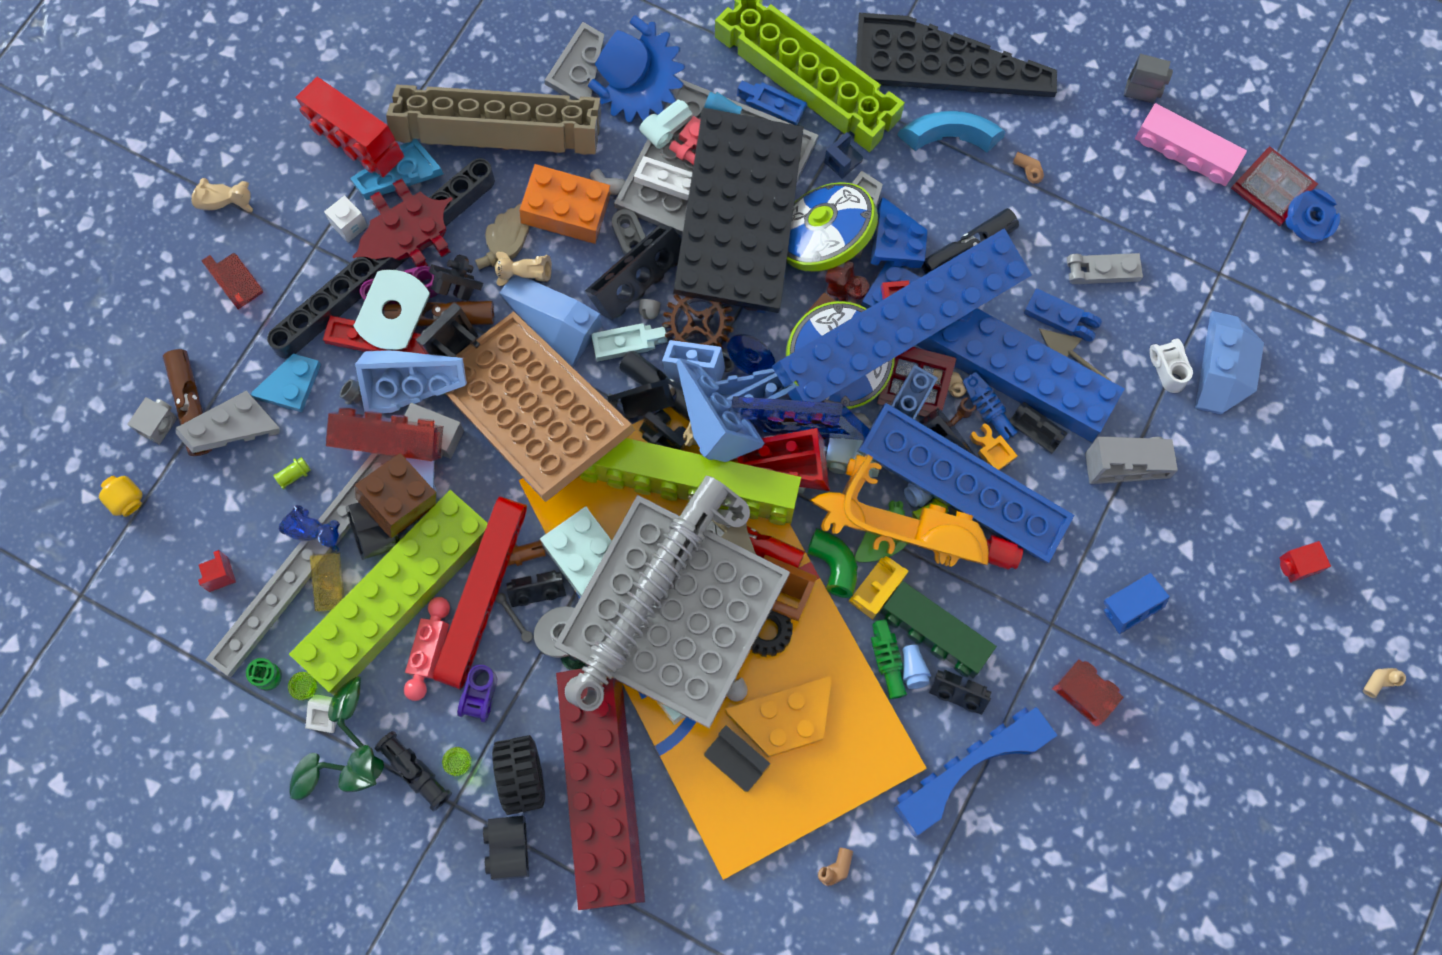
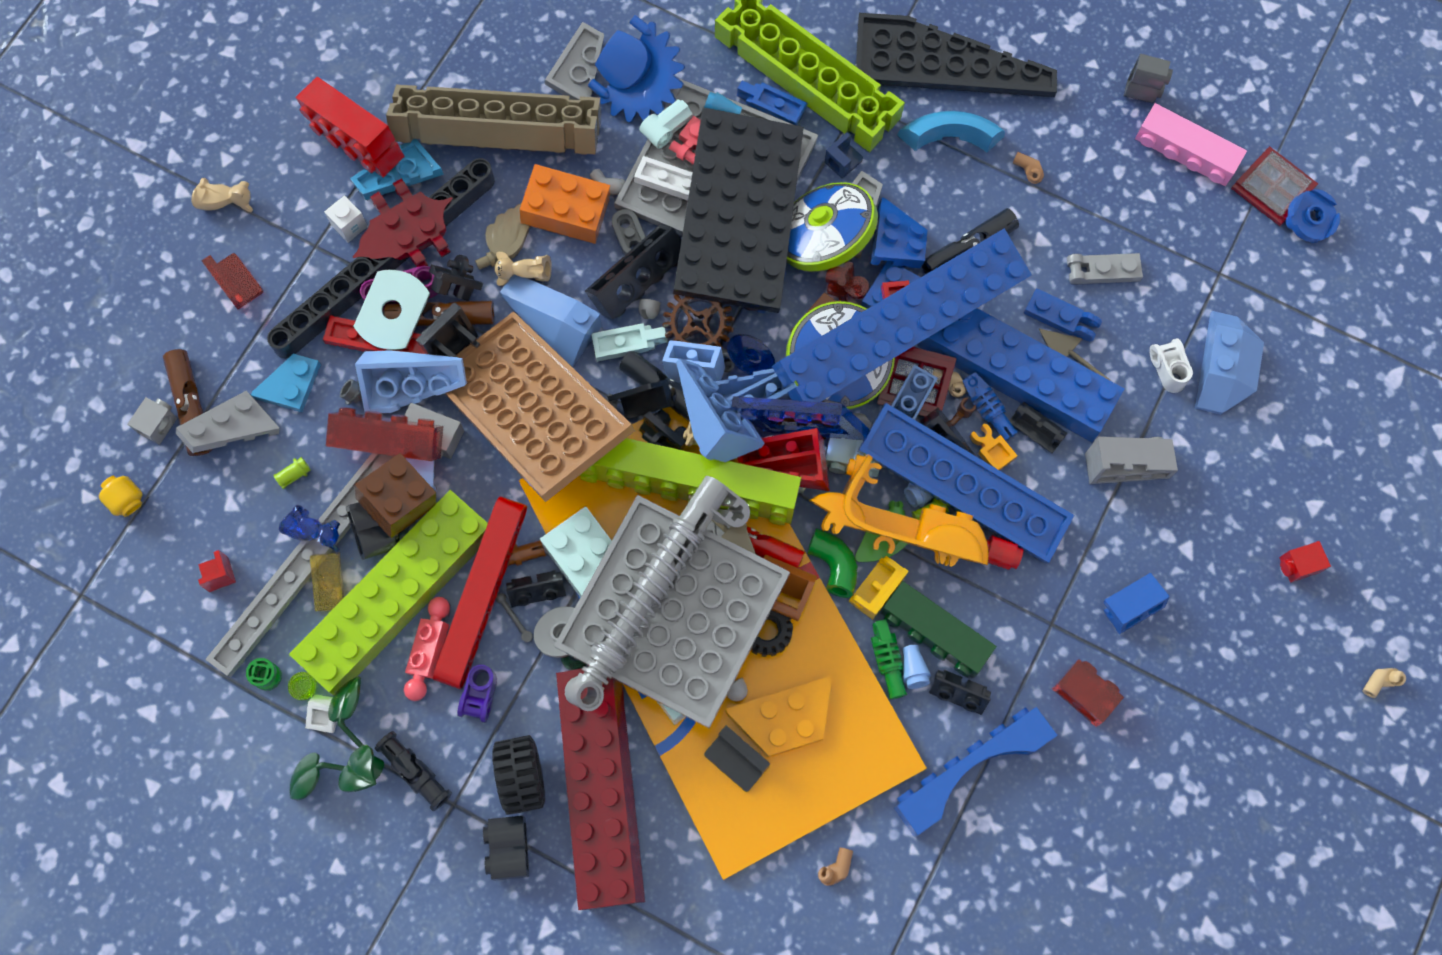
(456, 761): clear neon green plate -> none

